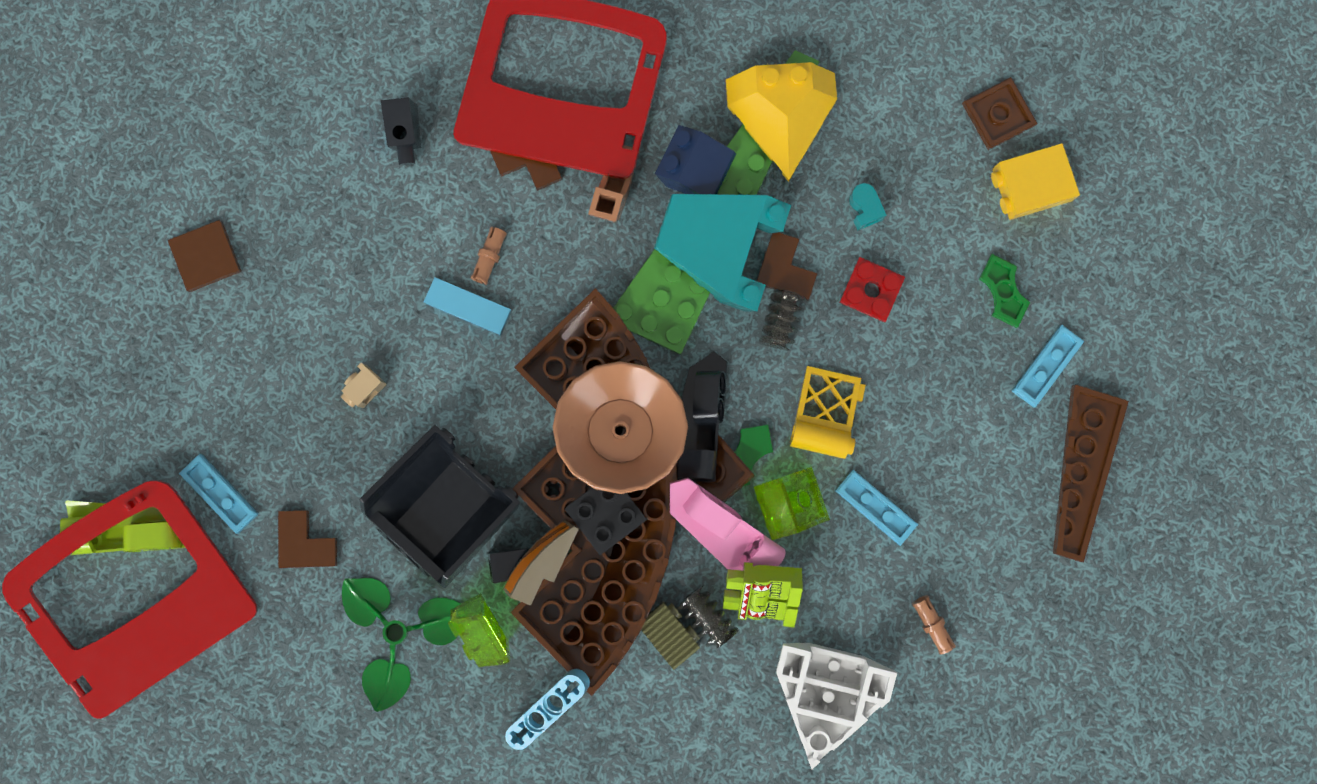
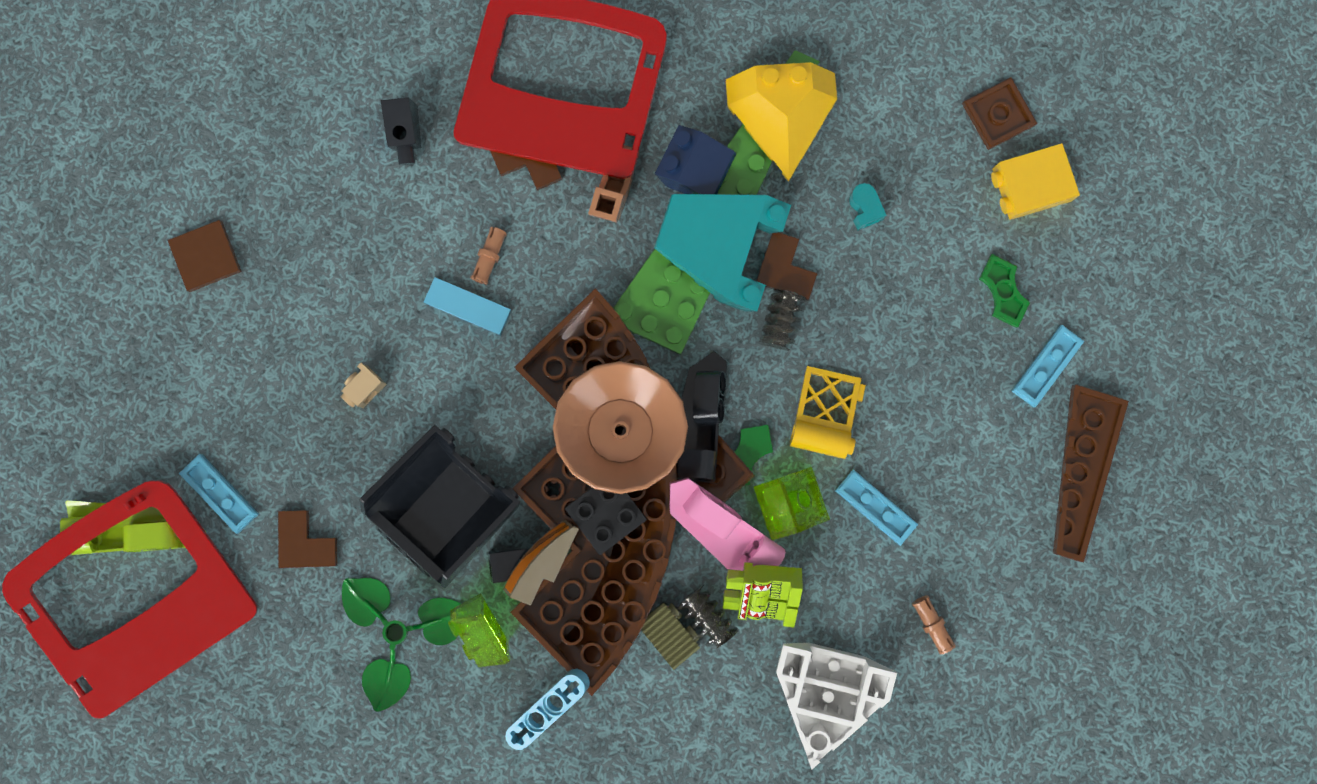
(886, 281): red piece -> none

